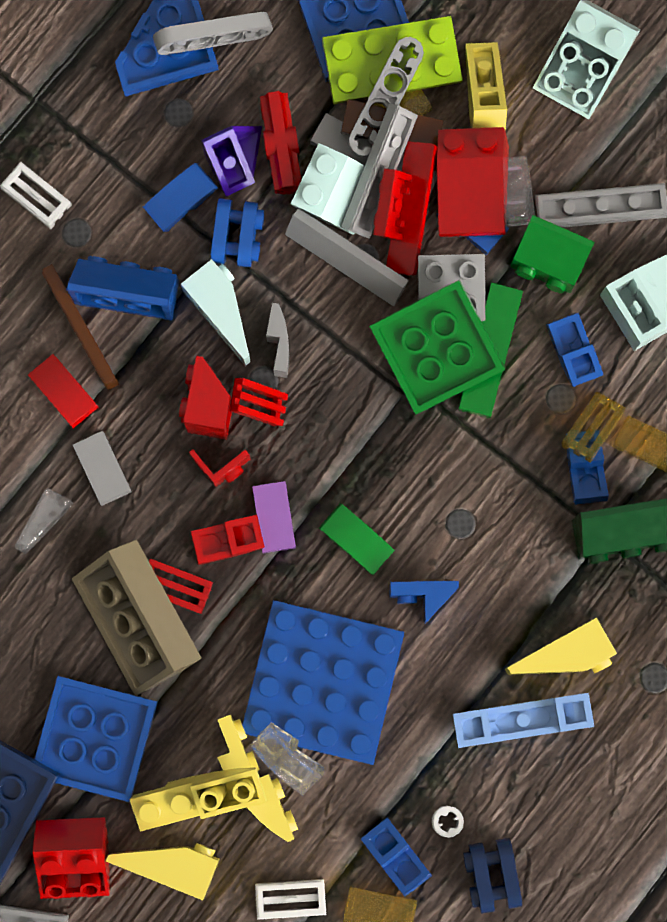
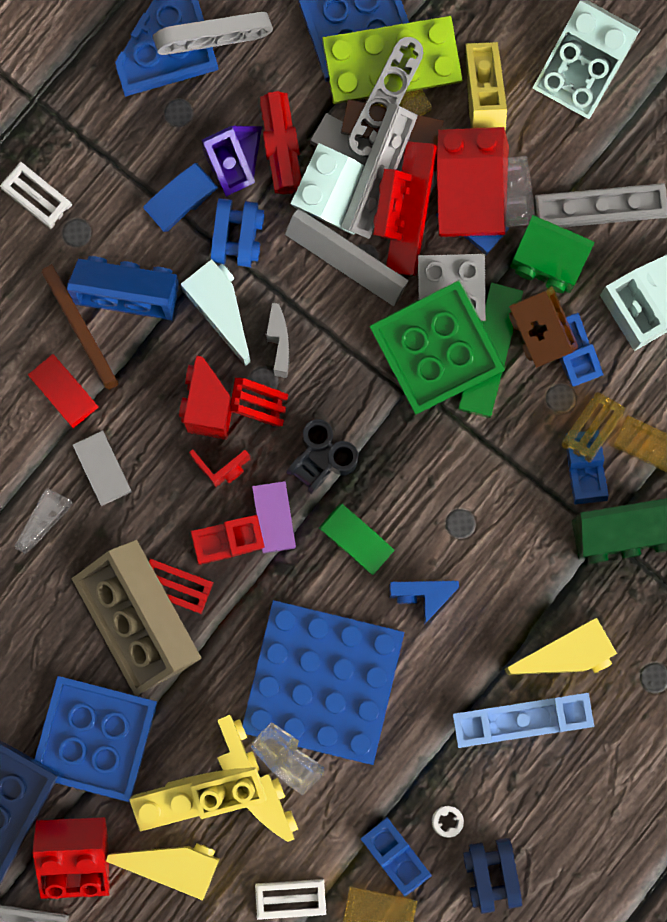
(319, 457): none -> black piece
(543, 309): none -> reddish brown brick

